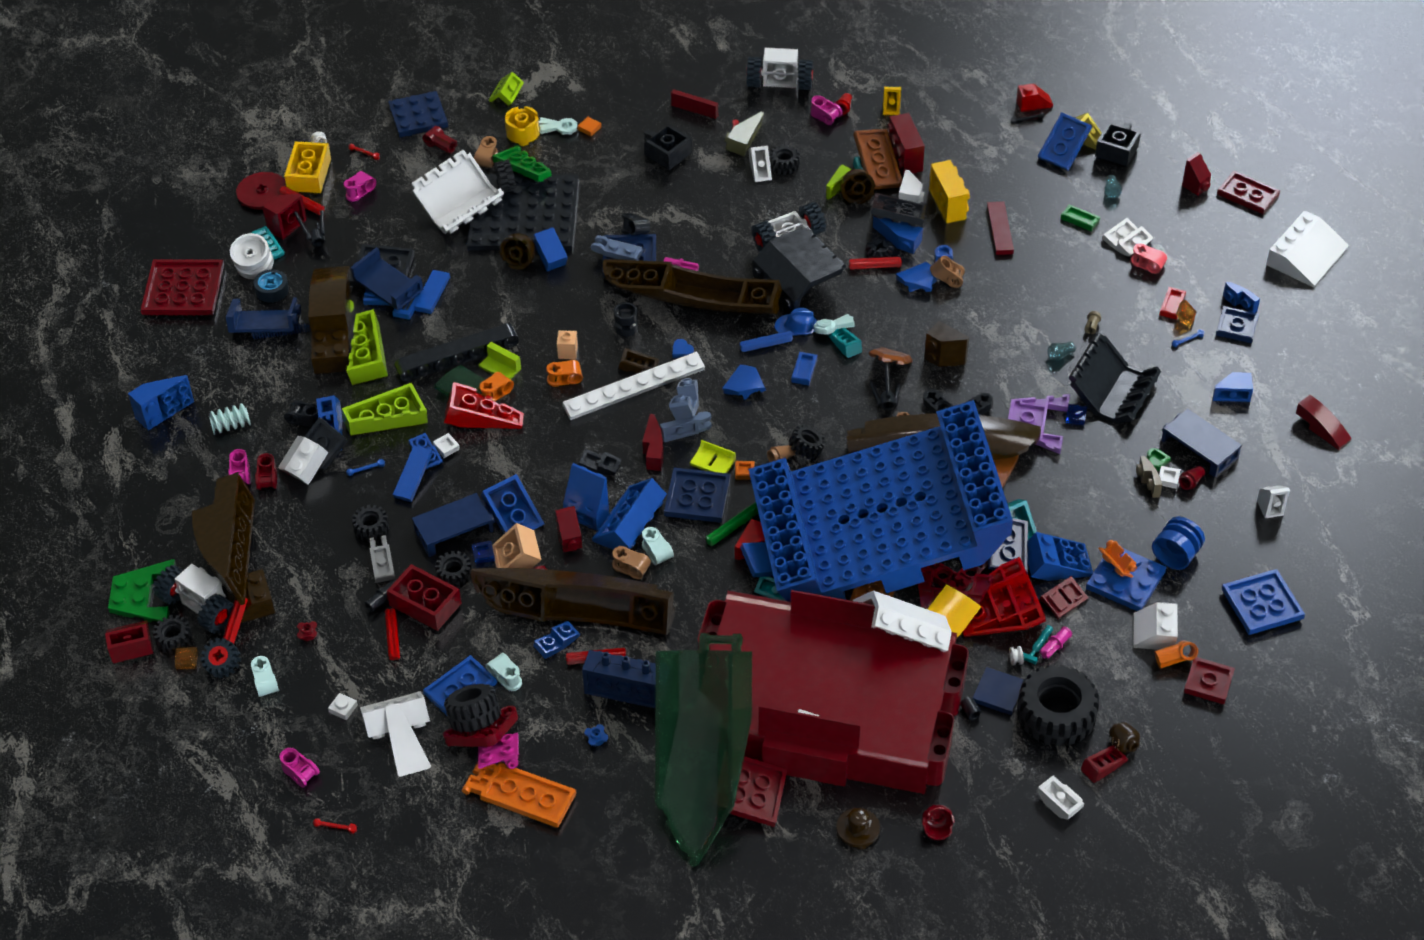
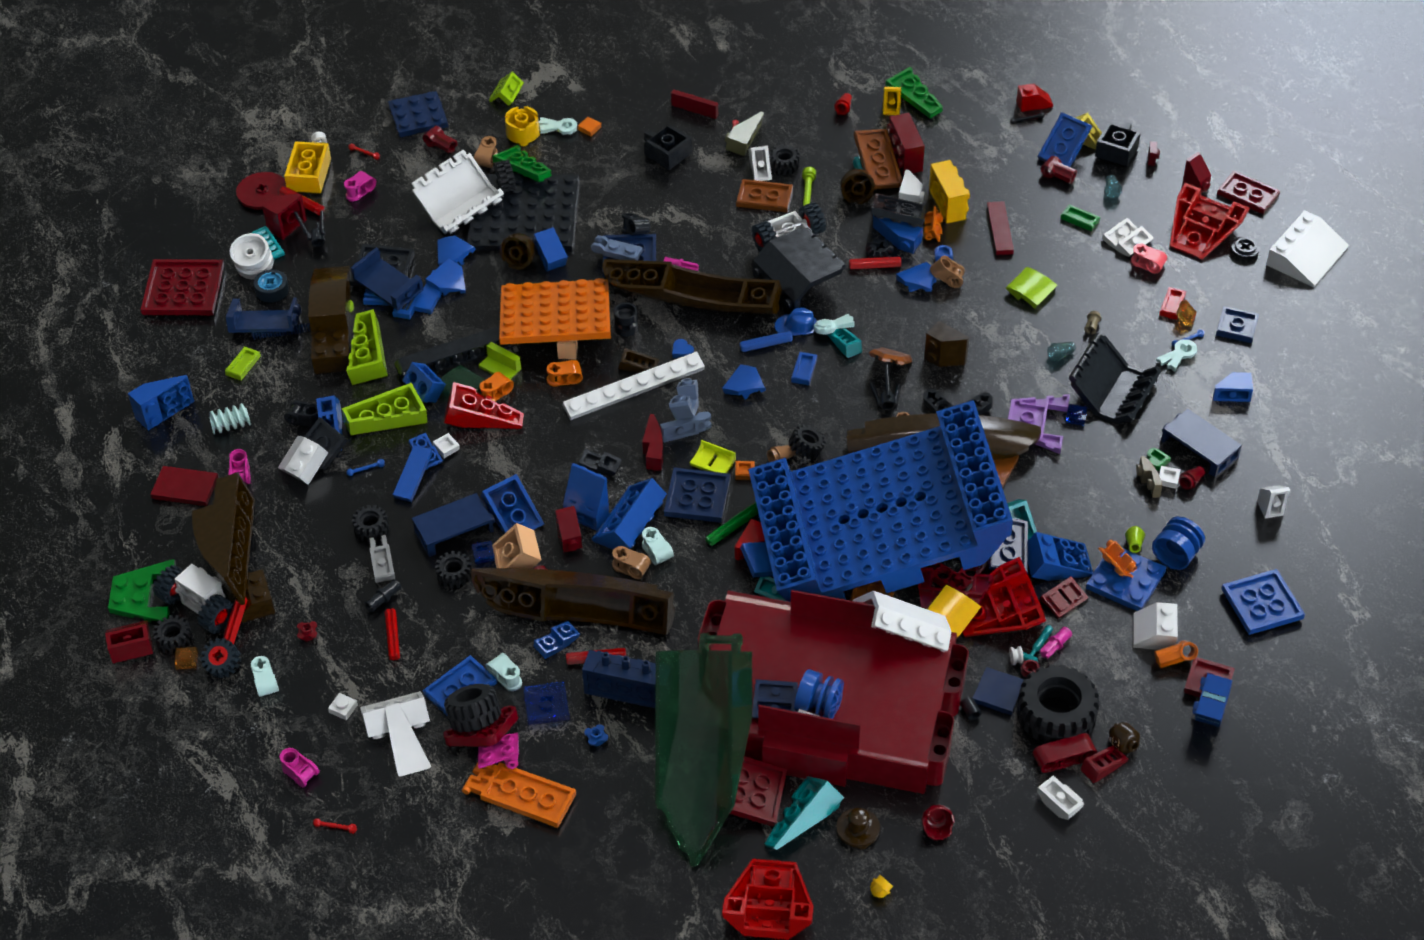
(184, 486): none -> dark red tile
(242, 363): none -> lime tile
(266, 472): dark red piece -> none
(424, 597): dark red brick -> none
(425, 382): none -> blue brick
(447, 278): none -> blue slope
(454, 249): none -> blue slope
(546, 703): none -> clear blue plate
(554, 311): none -> orange plate
(764, 195): none -> dark orange tile
(769, 901): none -> red wedge
(774, 694): none -> dark blue slope
(780, 70): brick -> none
(809, 176): none -> lime piece
(811, 804): none -> teal wedge
(815, 694): none -> blue wheel
(824, 110): dark pink piece -> none
(833, 185): lime slope -> none
(880, 887): none -> yellow plate
(915, 92): none -> green wing
(933, 224): none -> orange hinge
(1029, 665): none -> dark red plate
(1031, 286): none -> lime slope
(1055, 168): none -> dark red piece
(1064, 752): none -> dark red beam
(1135, 538): none -> lime cone
(1153, 153): none -> plate
(1182, 350): none -> light aqua piece
(1202, 222): none -> red wedge
(1212, 700): none -> blue container
(1239, 295): blue slope -> none
(1245, 242): none -> gear
(1323, 422): dark red slope -> none

